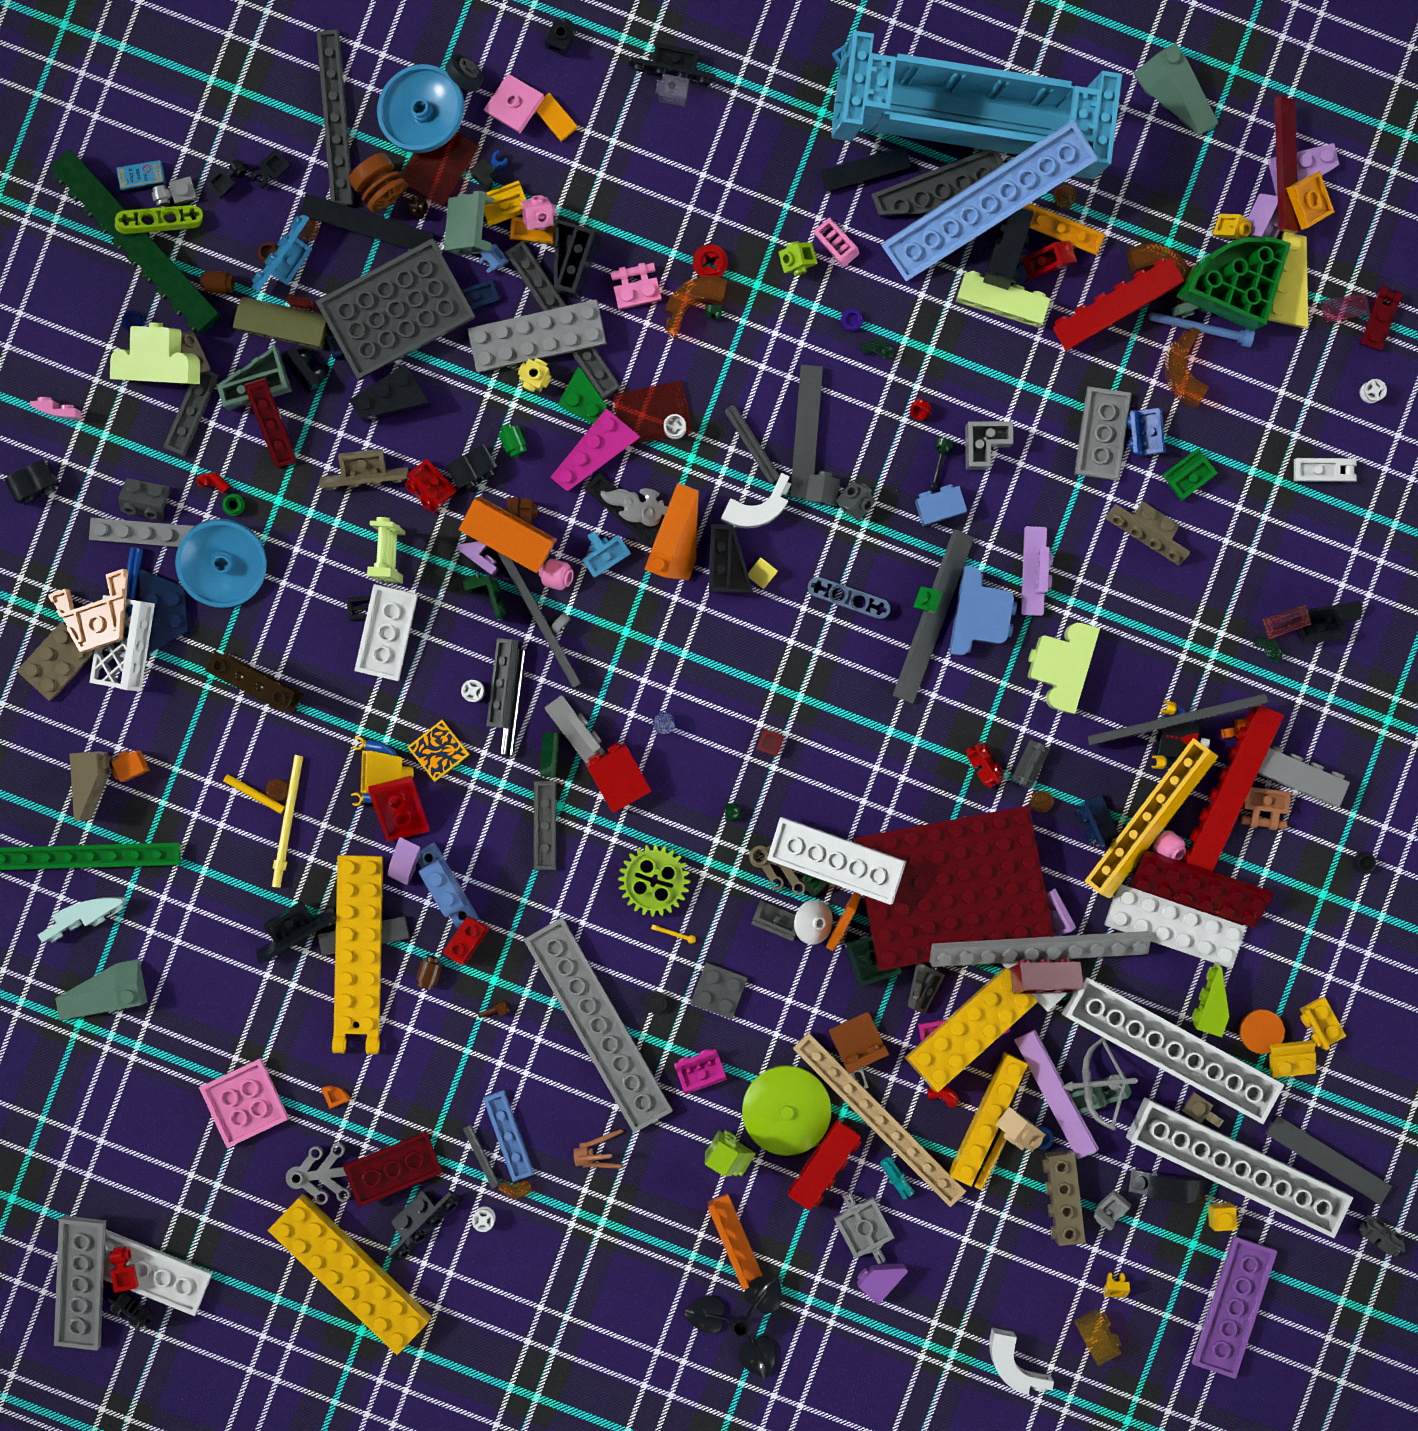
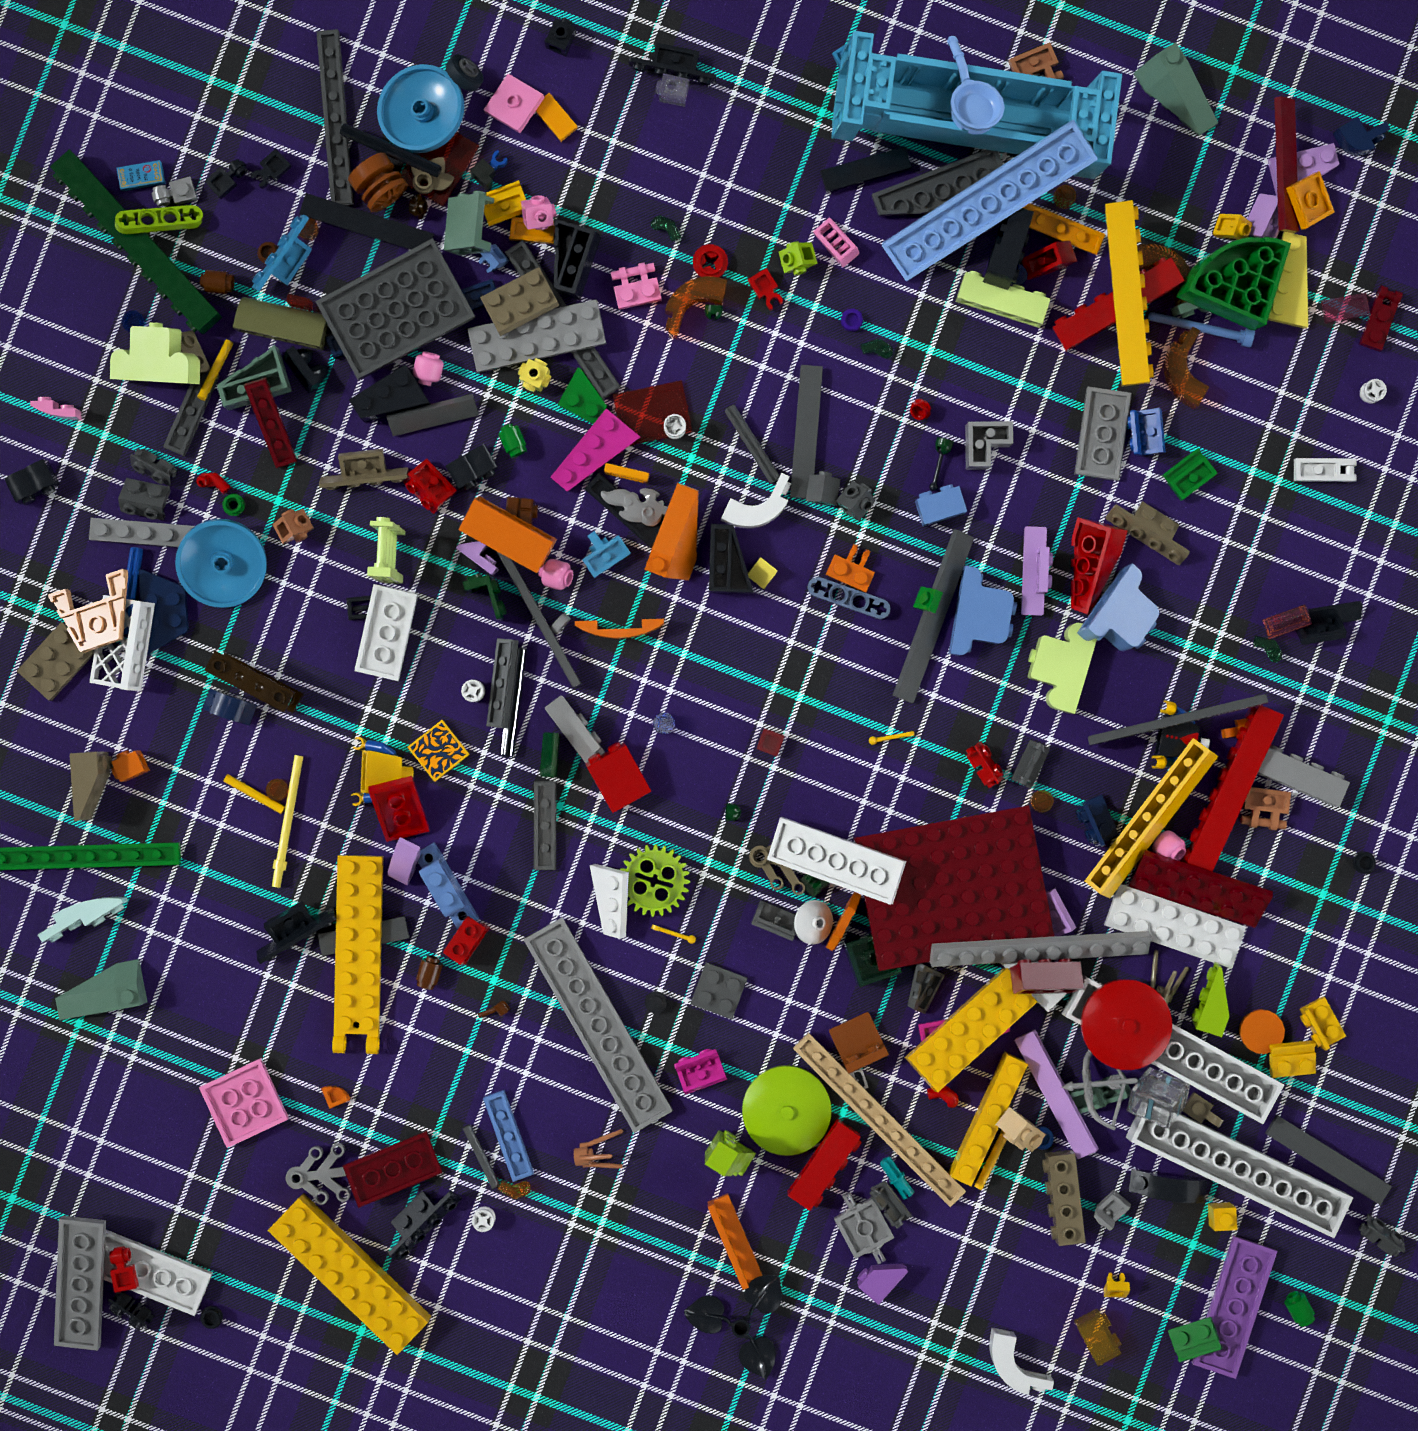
(144, 461): none -> dark grey hinge
(211, 1317): none -> black plate
(215, 369): none -> yellow bar
(229, 707): none -> dark blue brick
(293, 526): none -> nougat brick
(390, 150): none -> black axle
(428, 368): none -> bright pink head
(432, 415): none -> dark grey tile
(434, 183): none -> dark tan plate
(519, 301): none -> dark tan plate
(611, 898): none -> white wing
(626, 473): none -> light orange tile
(648, 626): none -> orange slope
(667, 224): none -> clear green arm
(764, 286): none -> red plate
(849, 572): none -> orange hinge
(873, 740): none -> yellow hinge
(885, 1197): none -> dark grey hinge
(973, 103): none -> light blue piece
(1036, 61): none -> nougat plate
(1095, 555): none -> red wedge
(1122, 613): none -> medium blue brick
(1126, 1024): none -> red dish
(1127, 293): none -> yellow brick
(1158, 1097): none -> clear container
(1165, 992): none -> dark tan plant
(1195, 1339): none -> green plate
(1300, 1308): none -> green brick
(1356, 140): none -> dark blue brick

